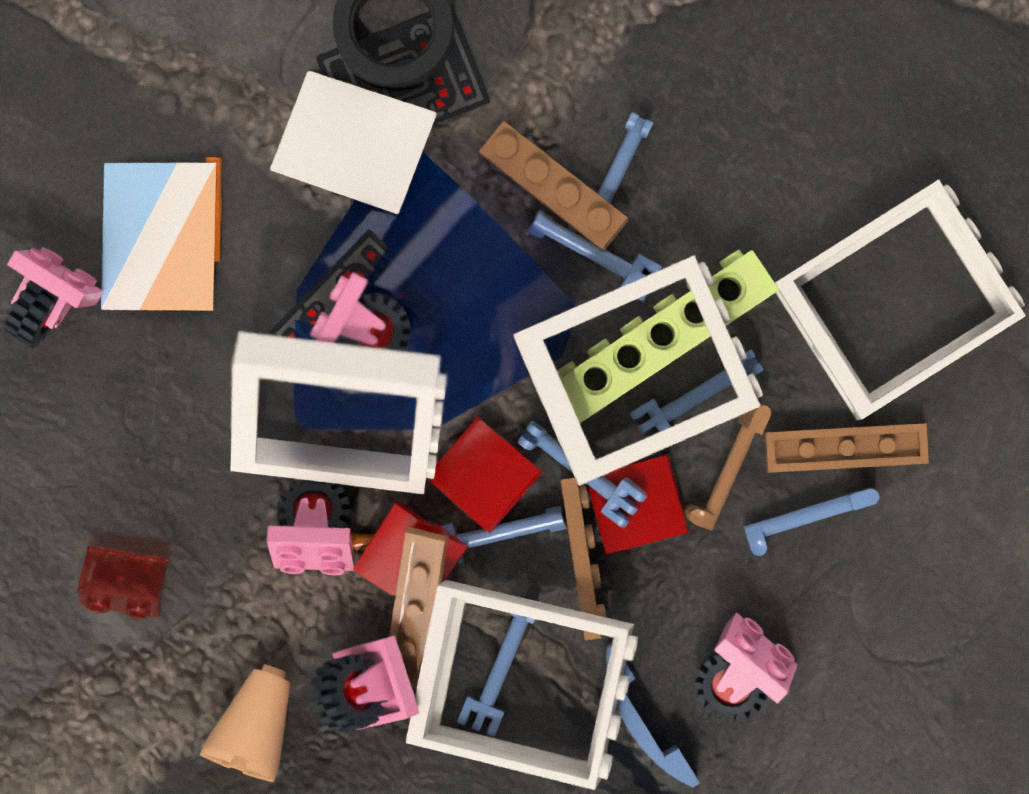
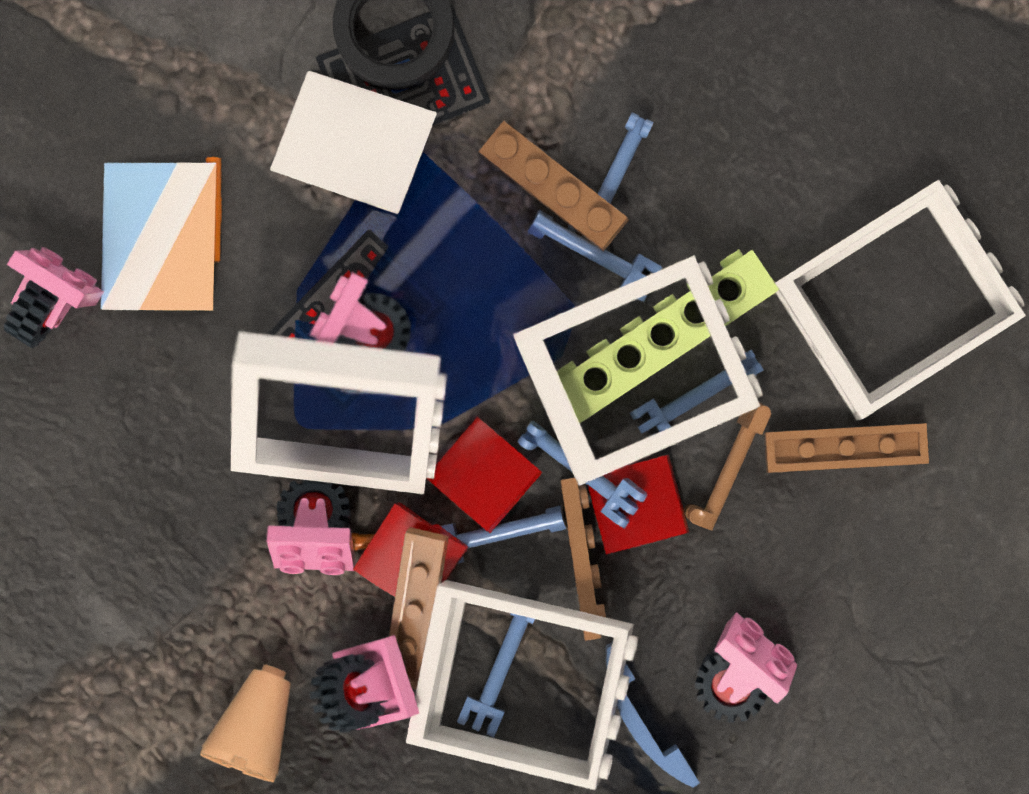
(122, 582): clear red bracket -> none
(852, 501): medium blue hinge -> none

